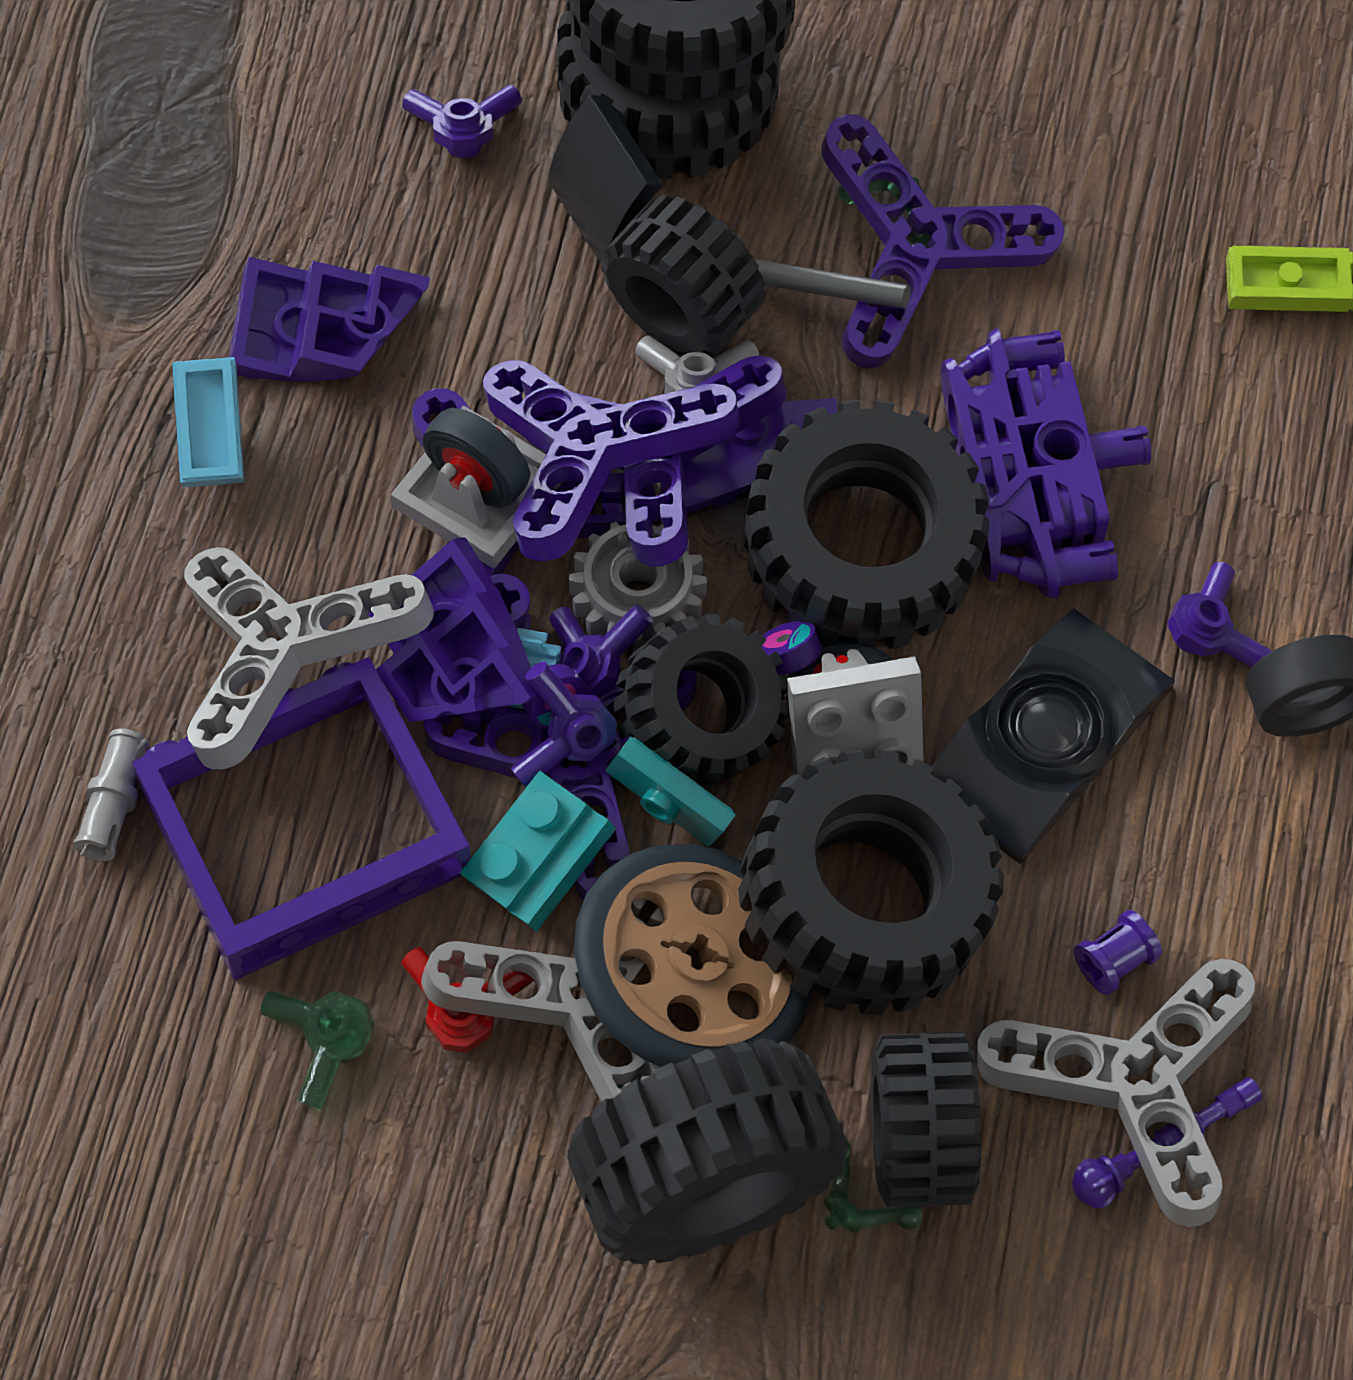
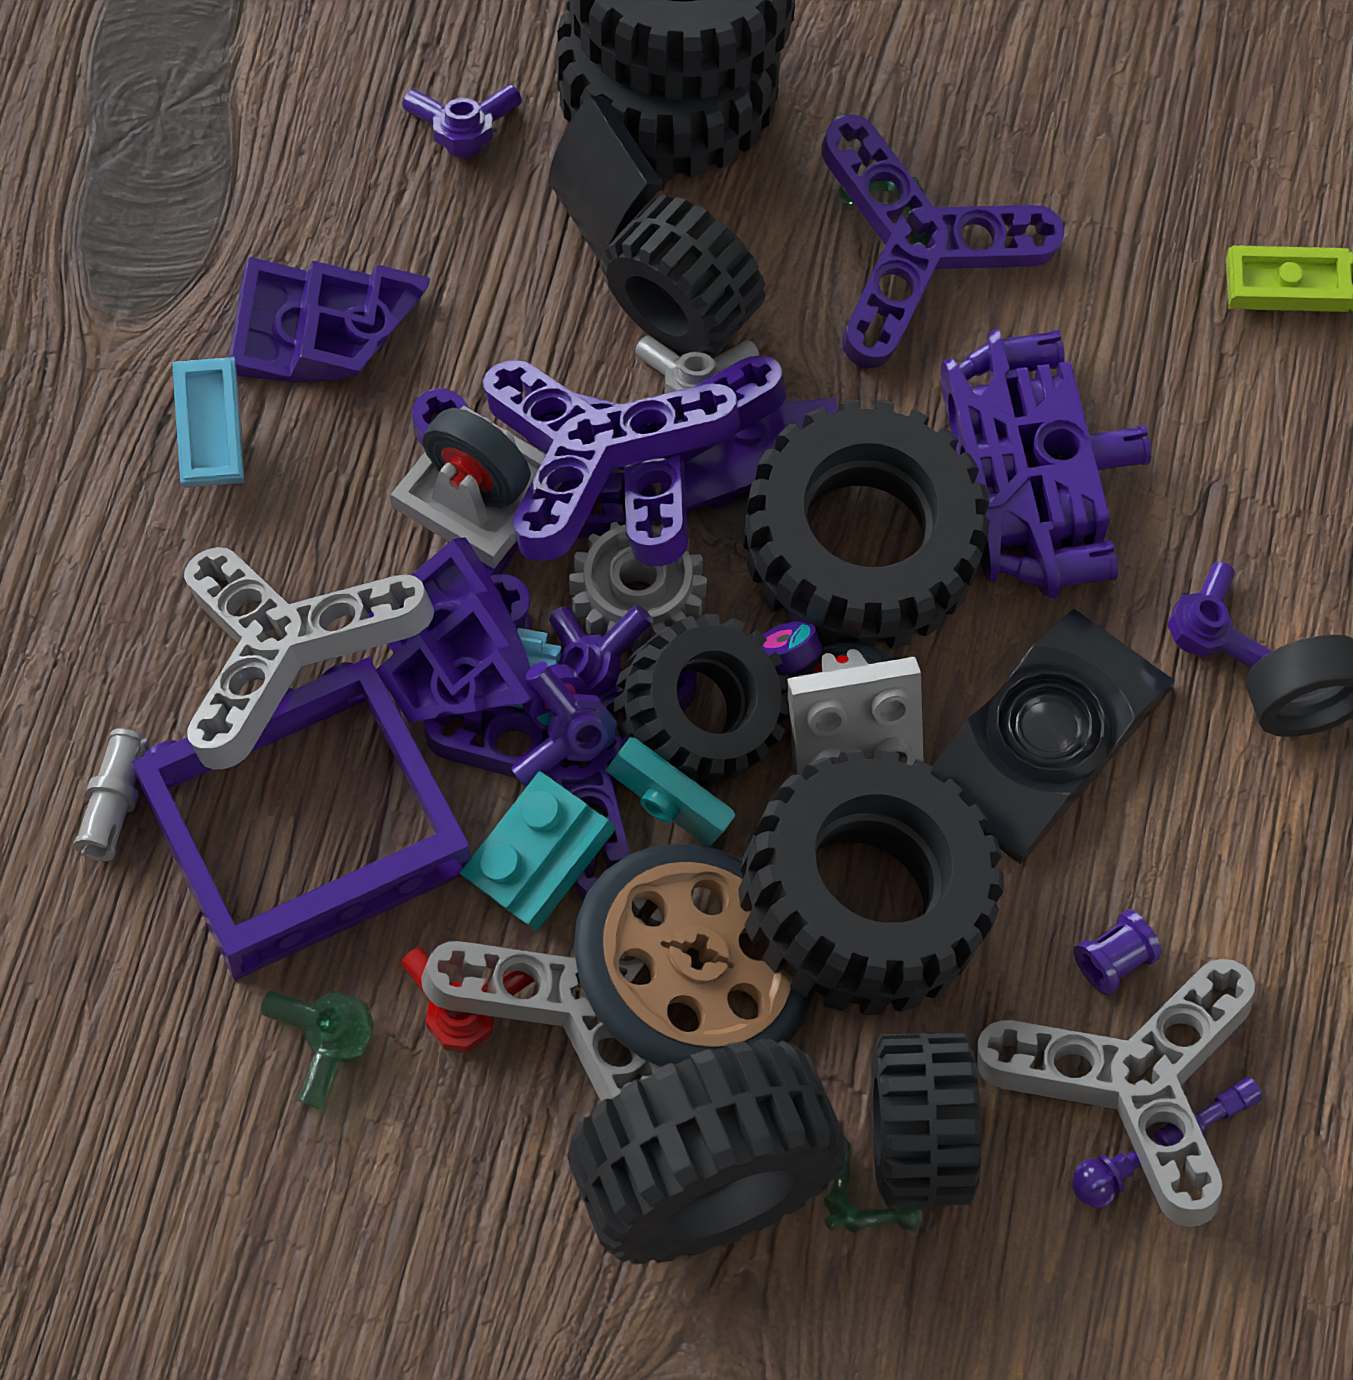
(835, 284): dark grey bar -> none

